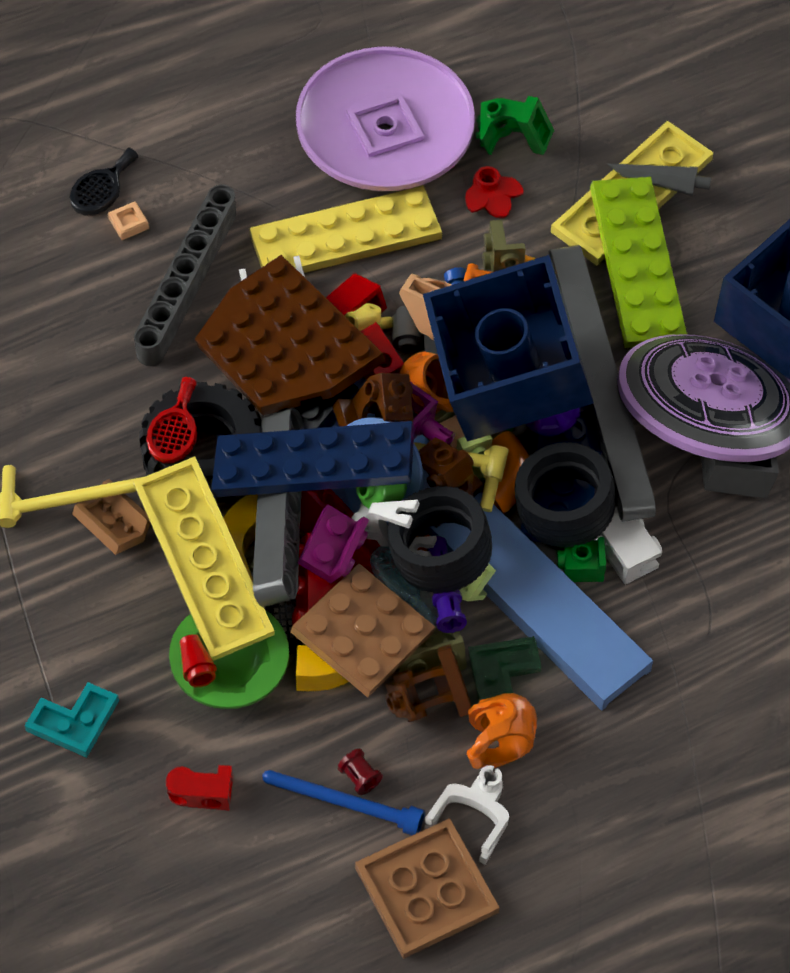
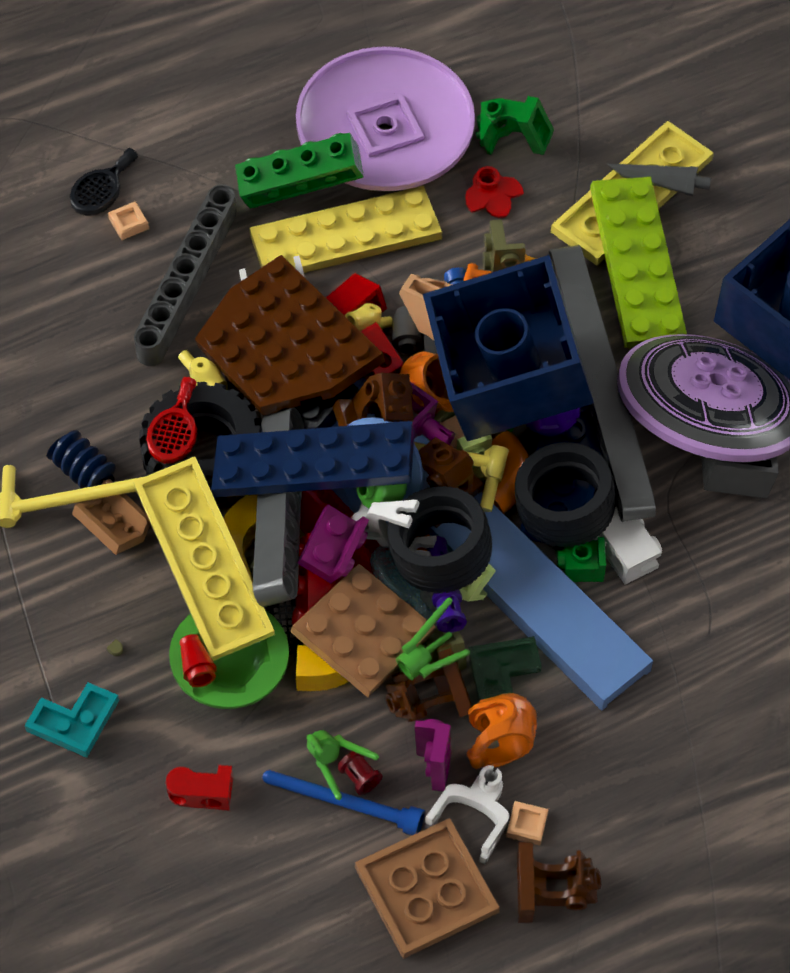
(80, 460): none -> dark blue piece
(115, 648): none -> olive piece
(202, 369): none -> light yellow piece
(299, 170): none -> green brick
(326, 750): none -> bright green plant
(416, 660): none -> bright green plant
(434, 744): none -> magenta bracket
(527, 823): none -> light nougat tile
(581, 877): none -> reddish brown tile

